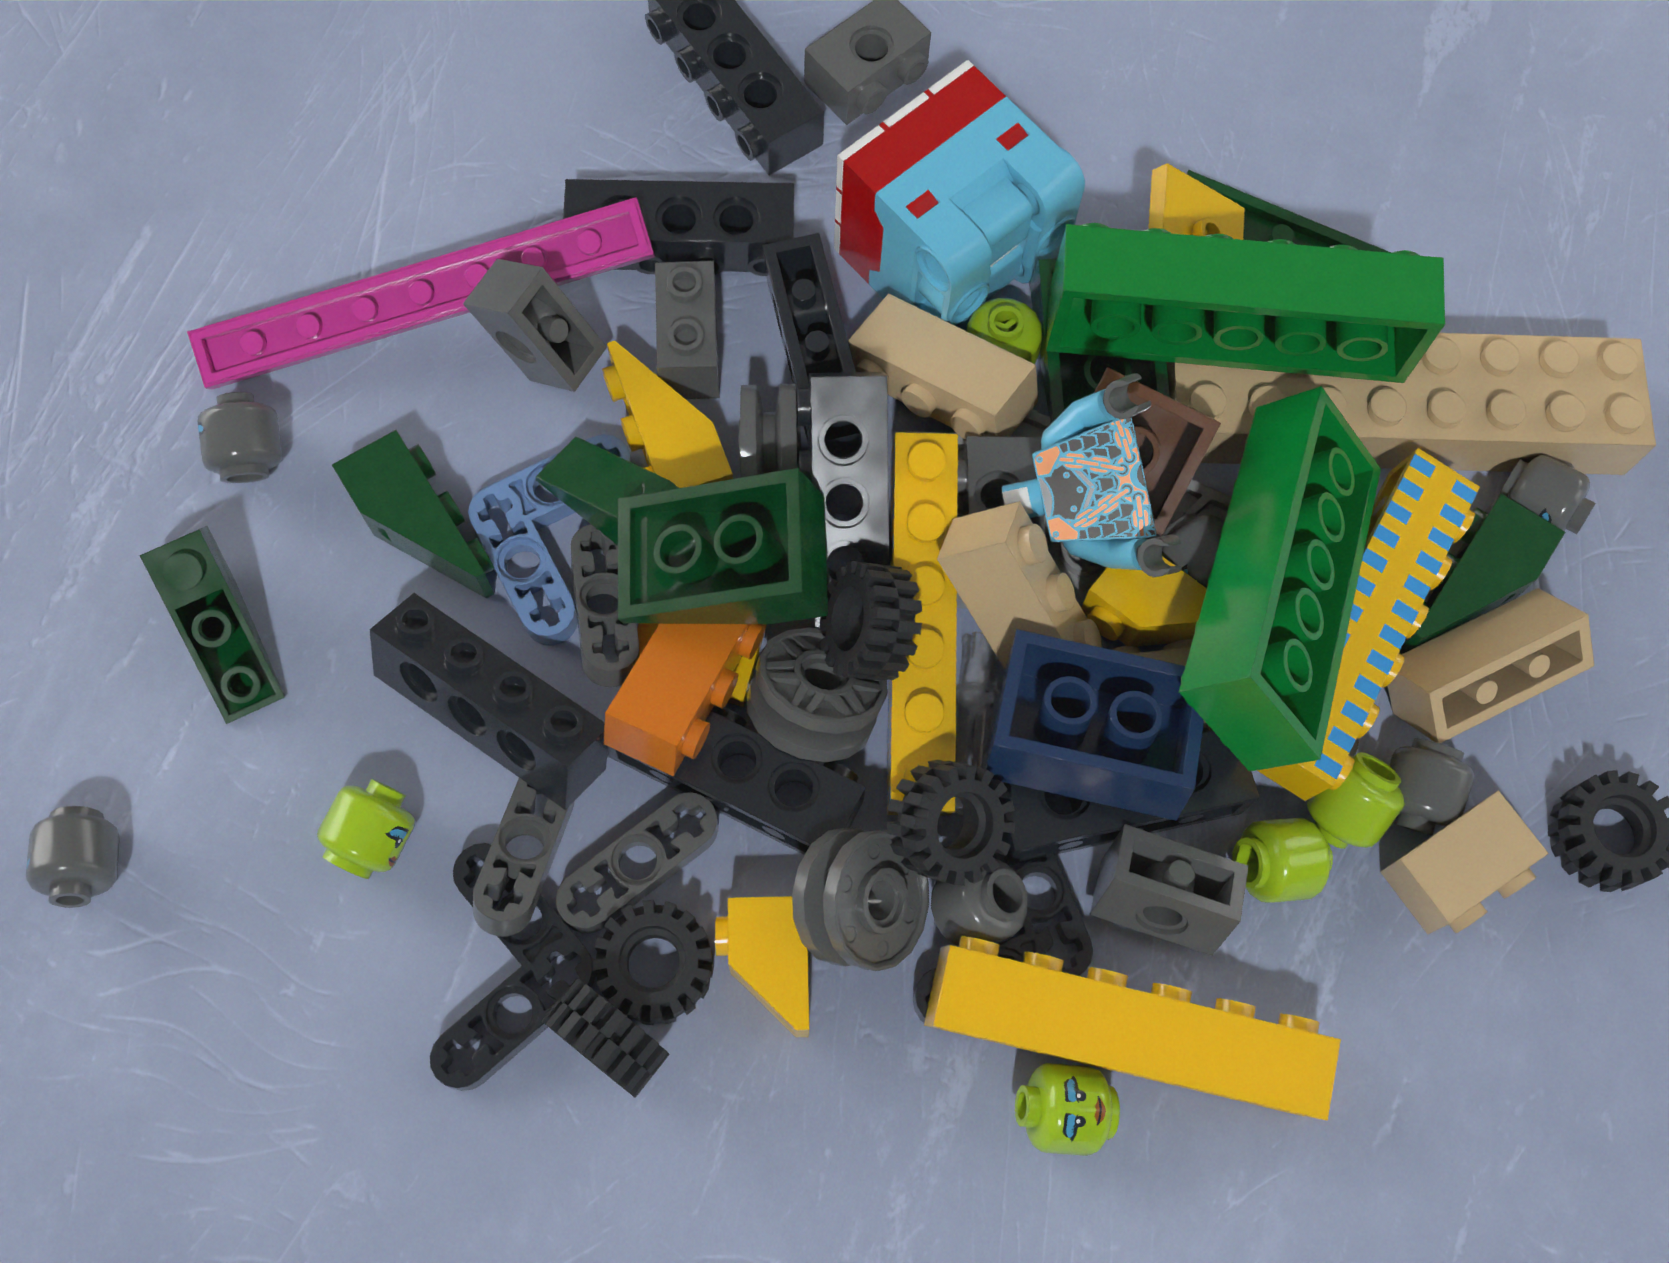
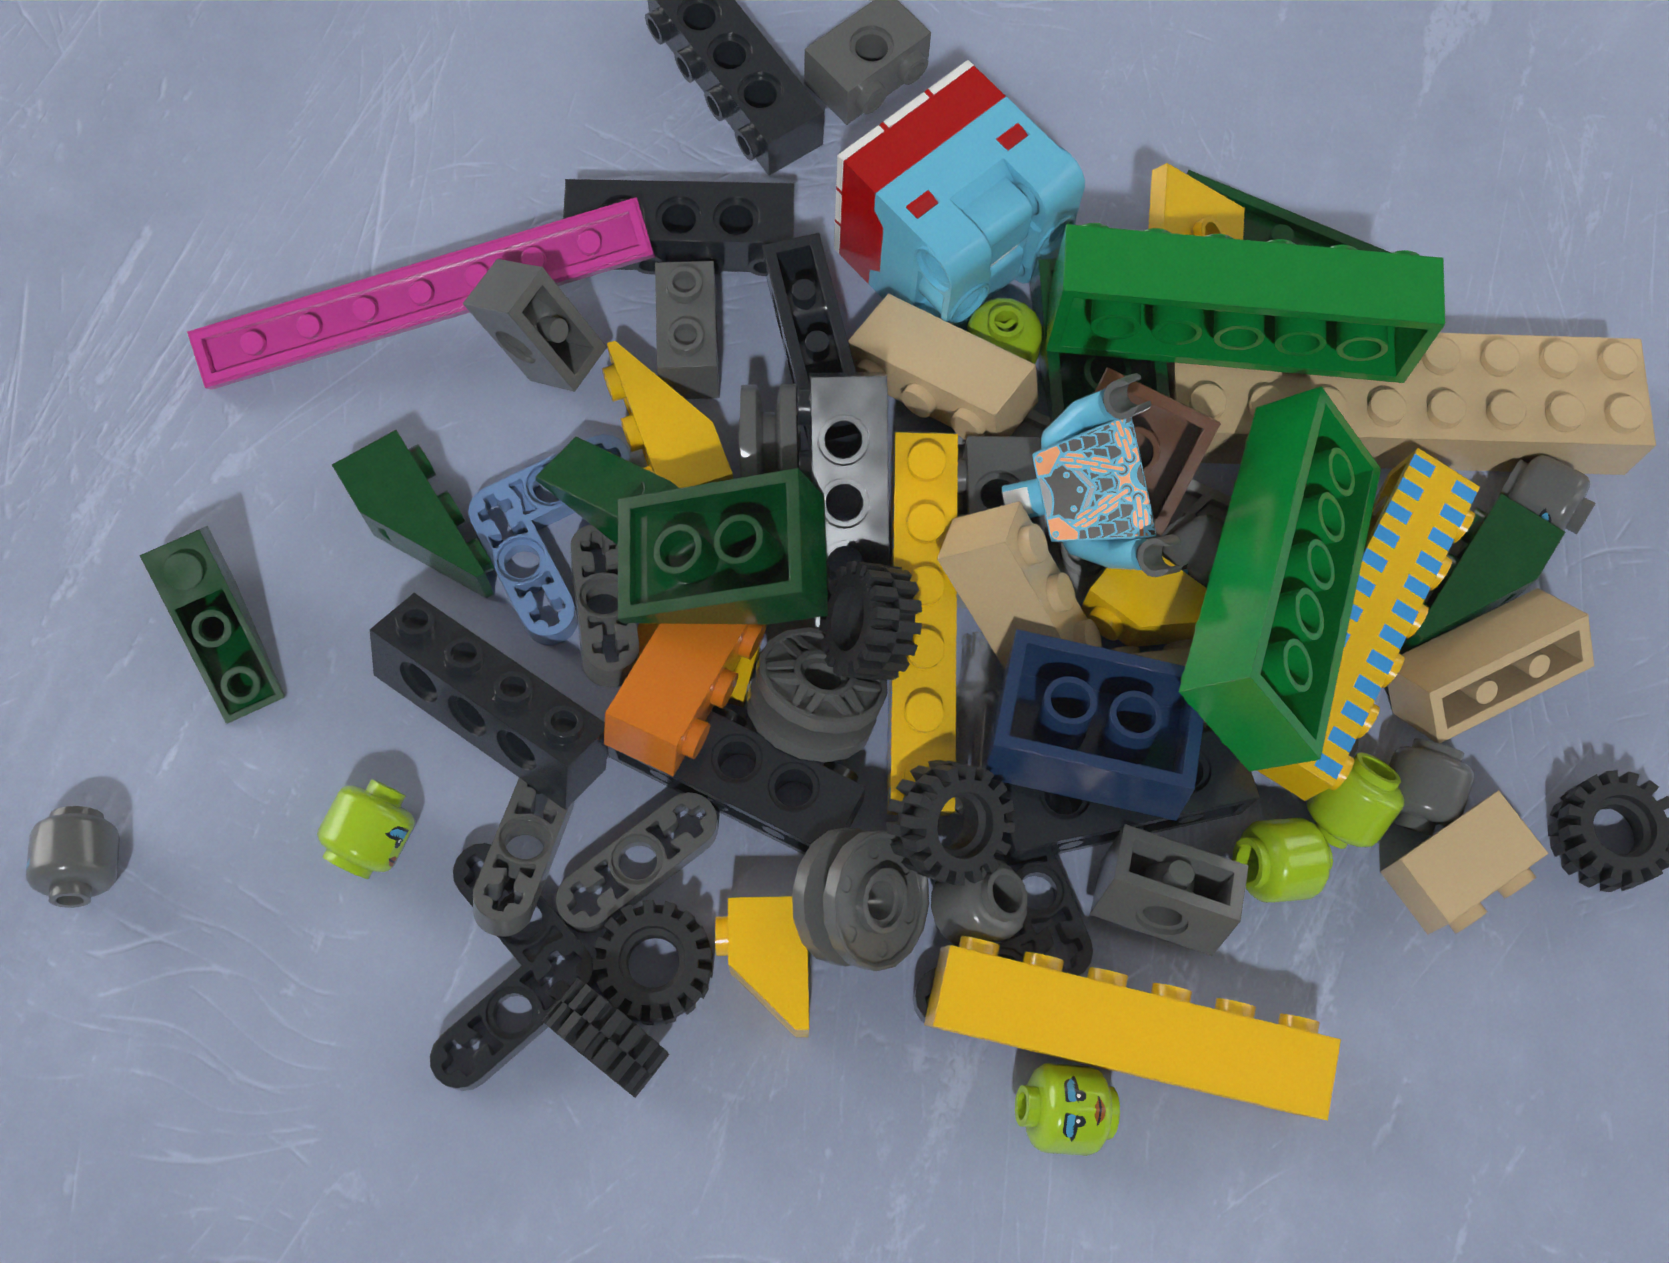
(239, 438): dark grey head -> none

